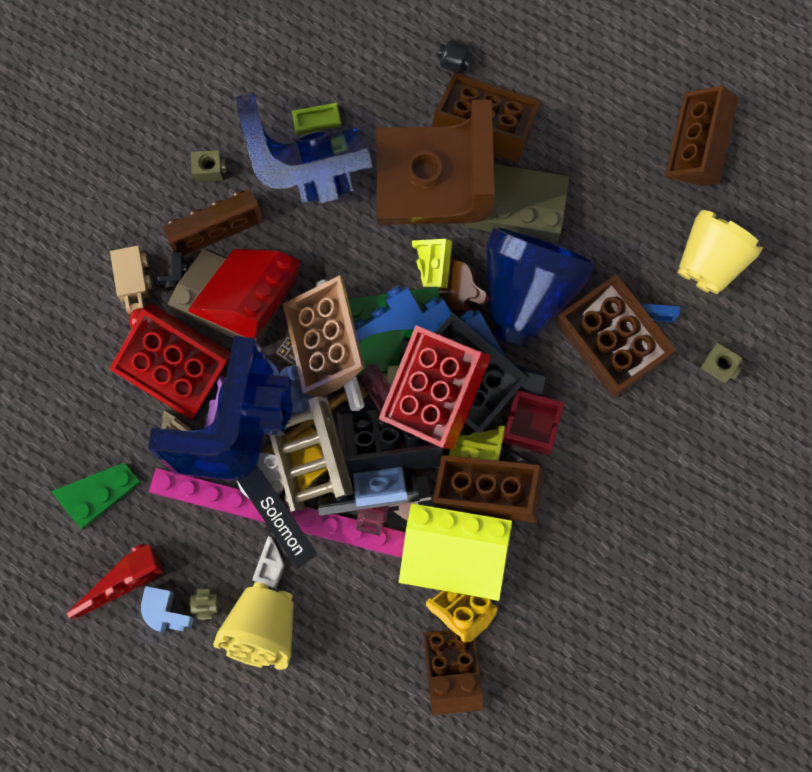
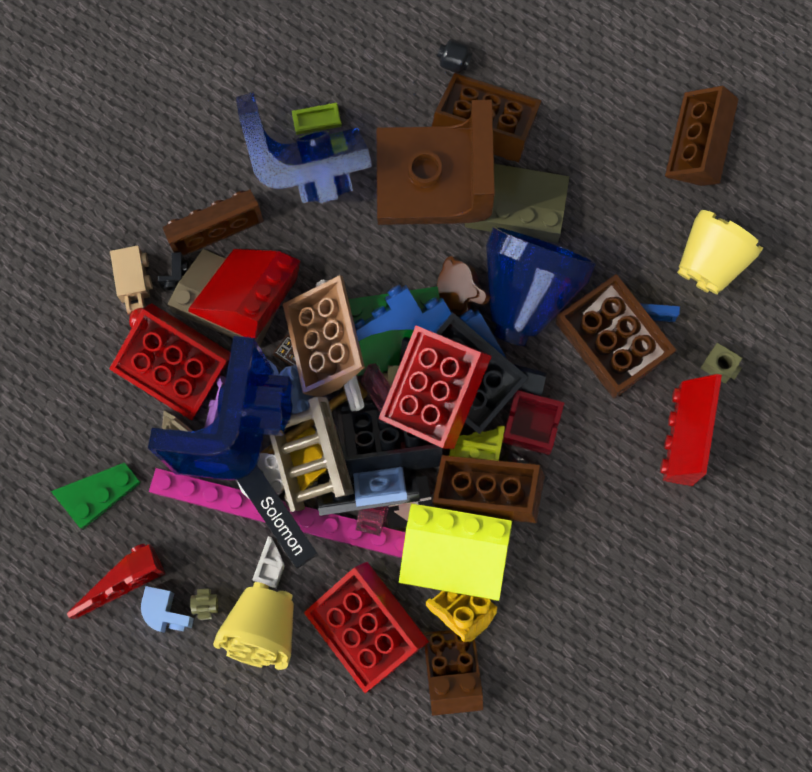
(203, 158): olive brick -> none
(365, 626): none -> red slope
(434, 261): neon yellow wing -> none
(691, 430): none -> red slope

